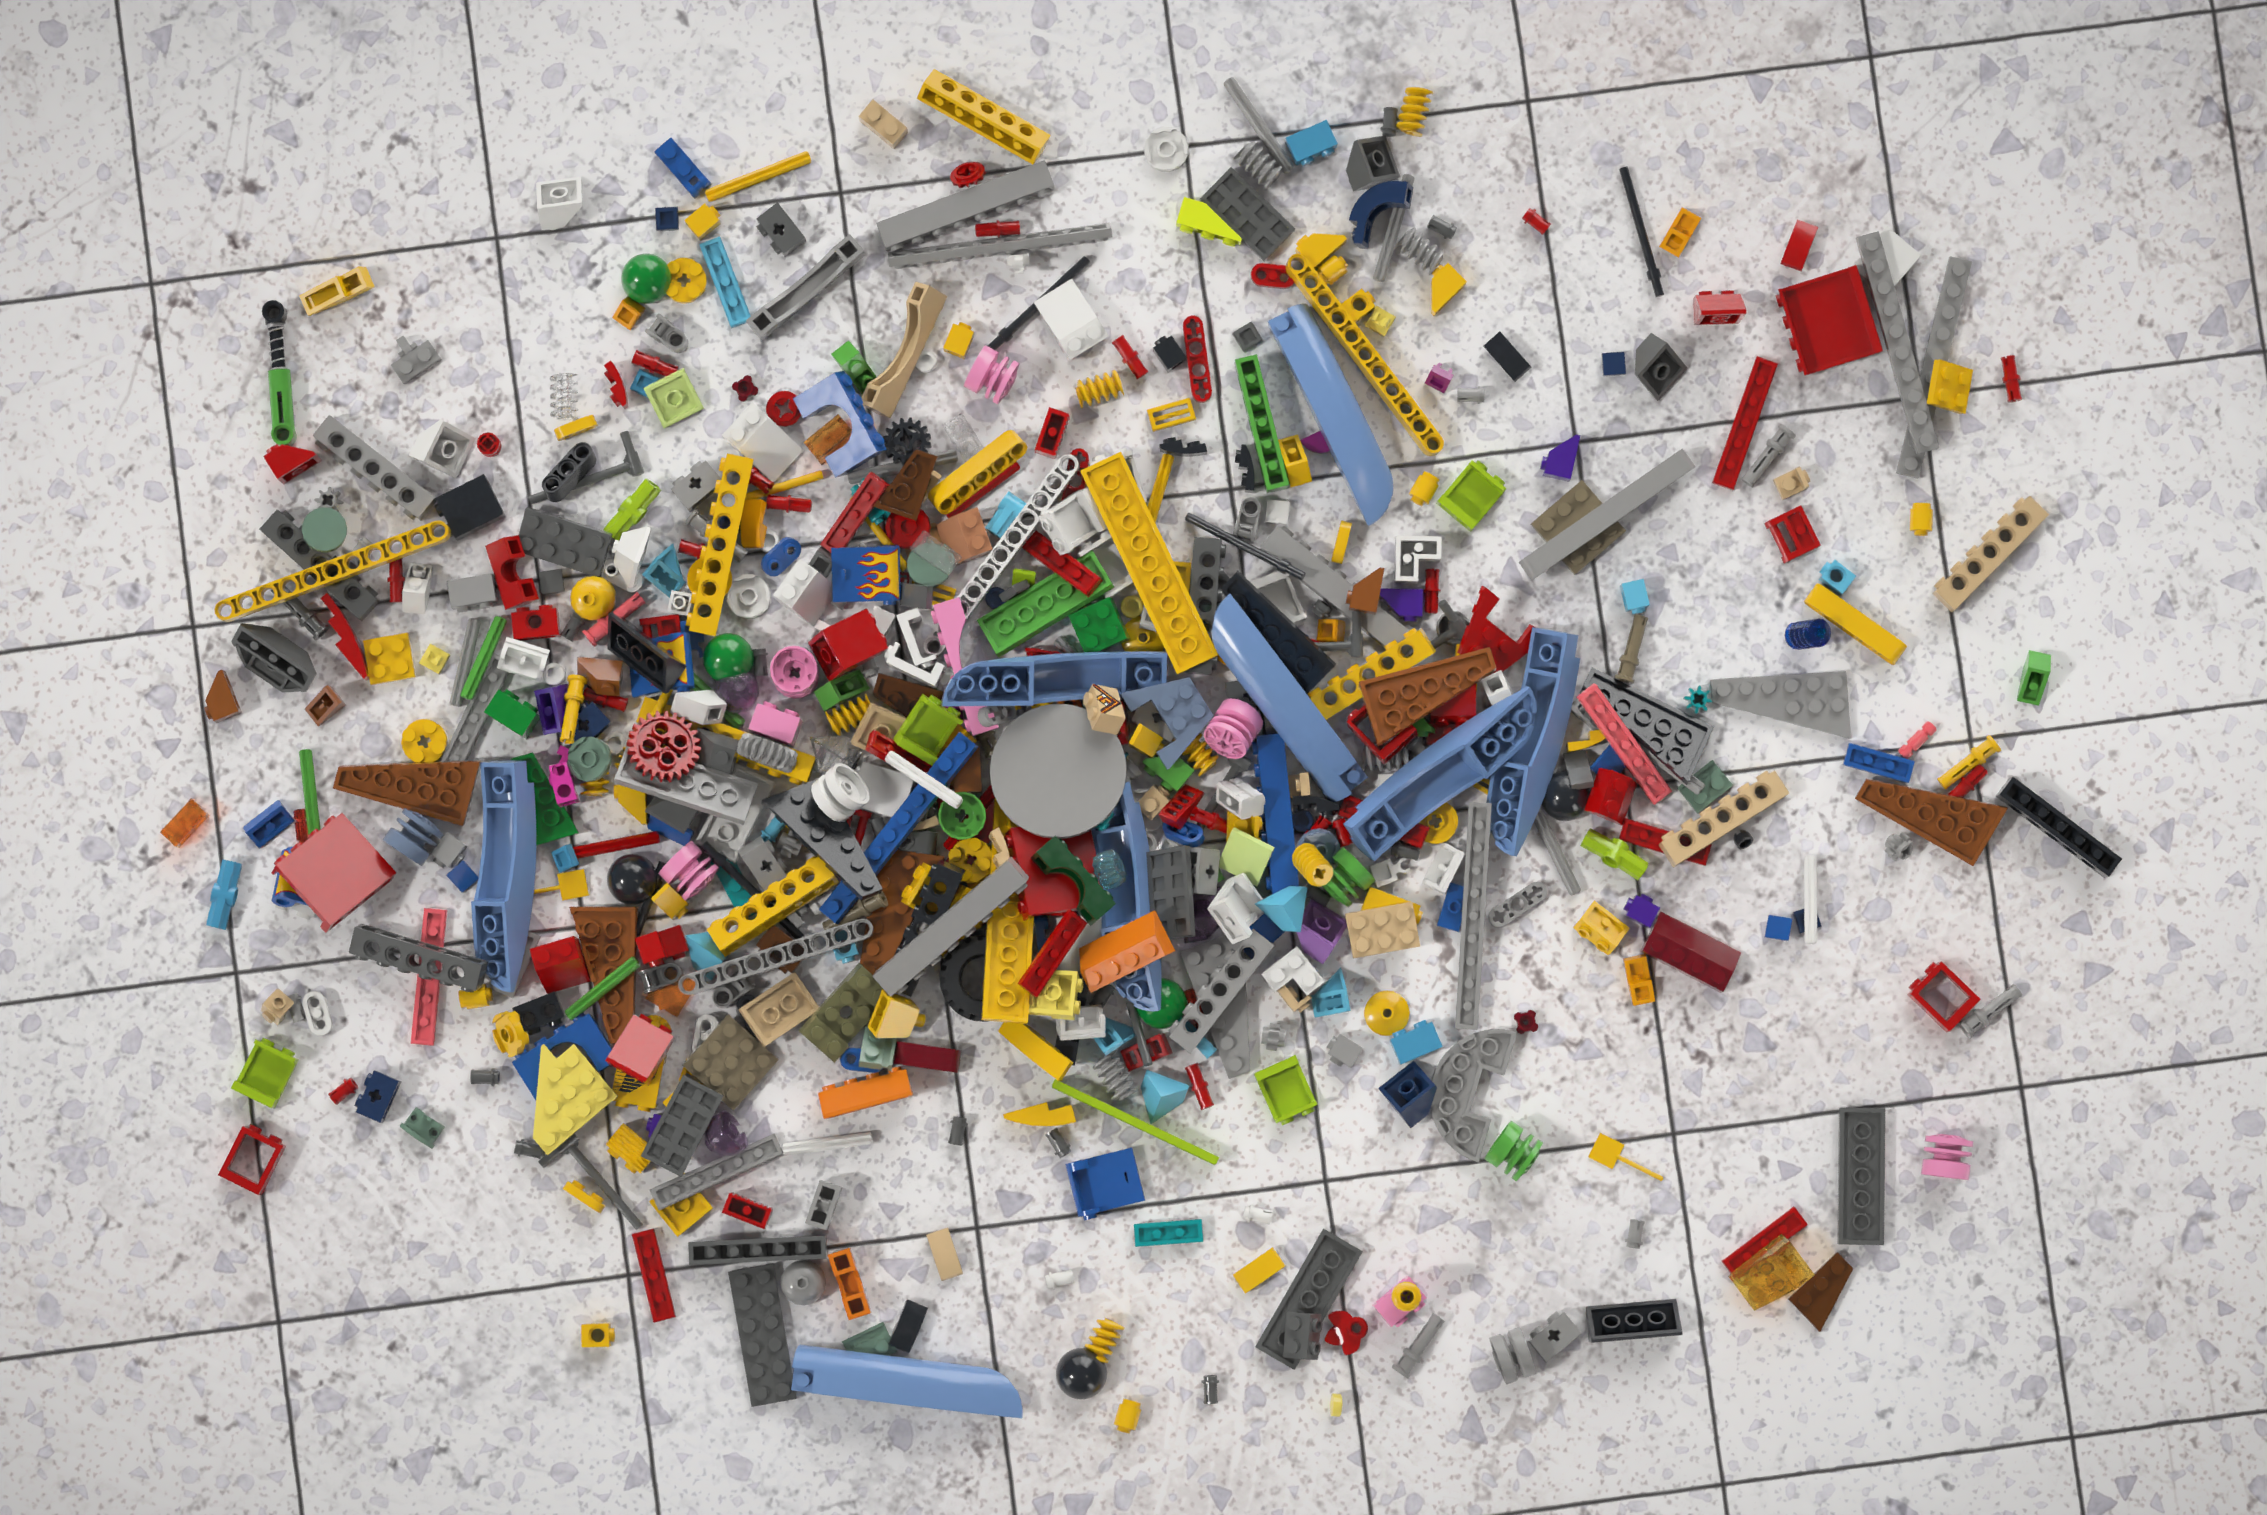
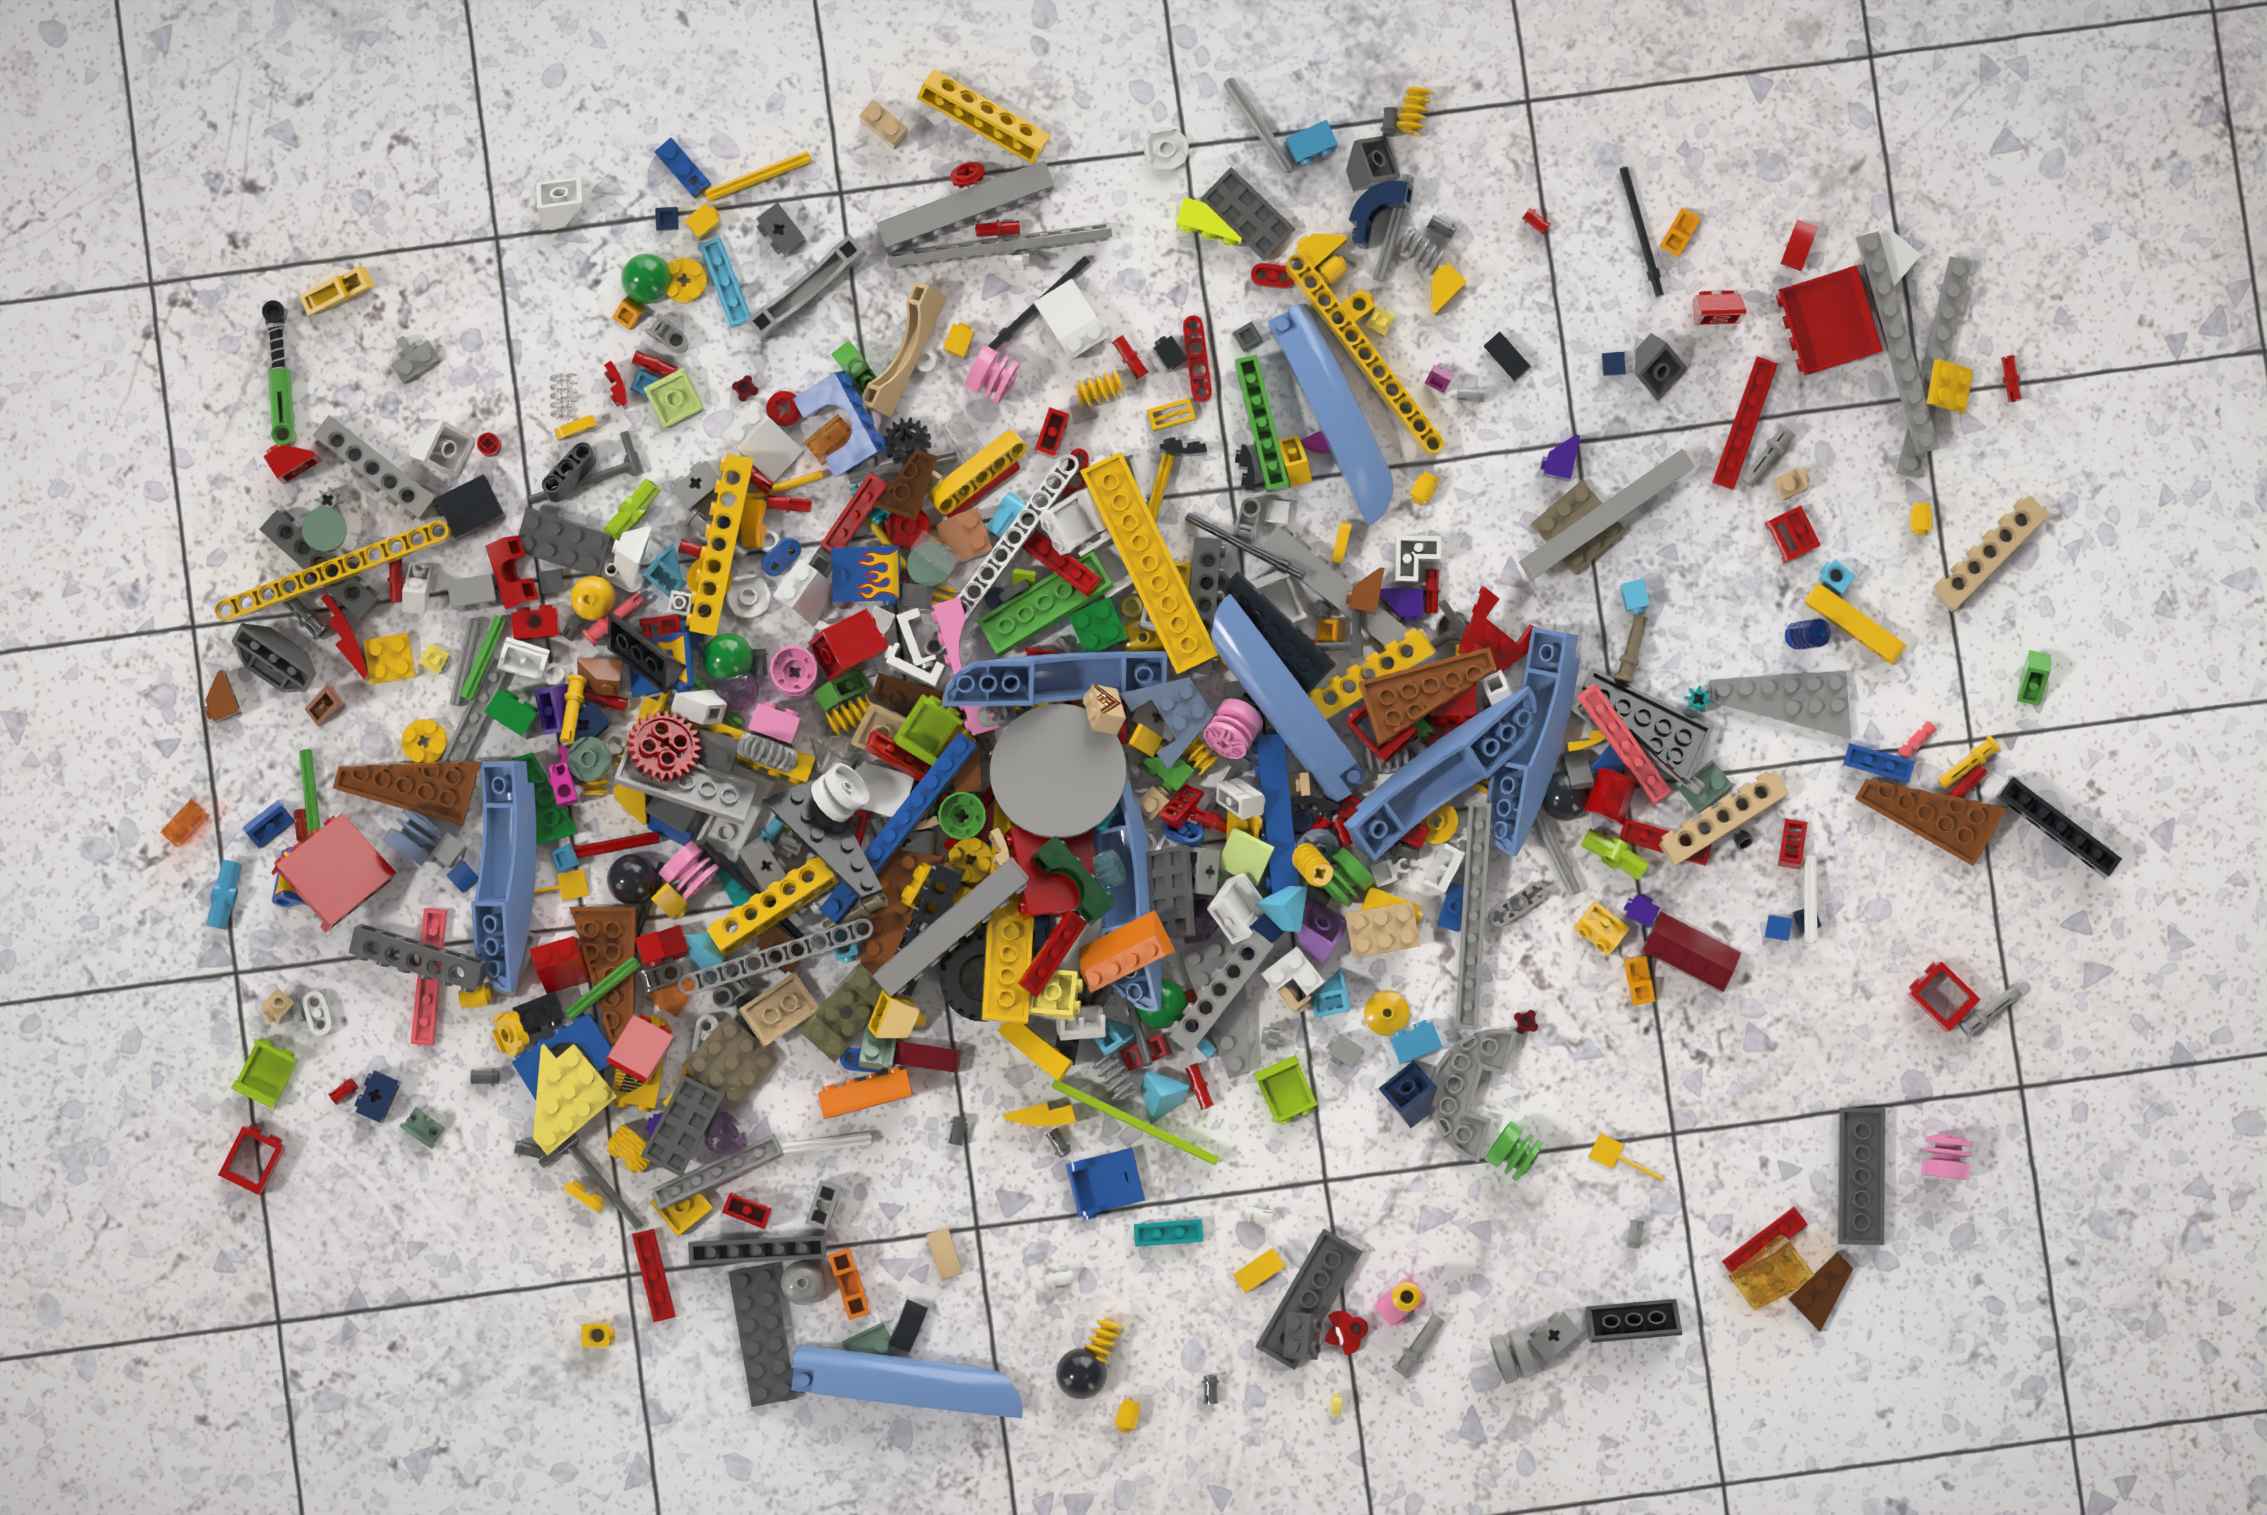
(923, 779): white axle -> none
(1258, 164): light grey piece -> none
(1472, 495): lime panel -> none
(1791, 862): none -> red slope
(1898, 846): light grey gear -> none

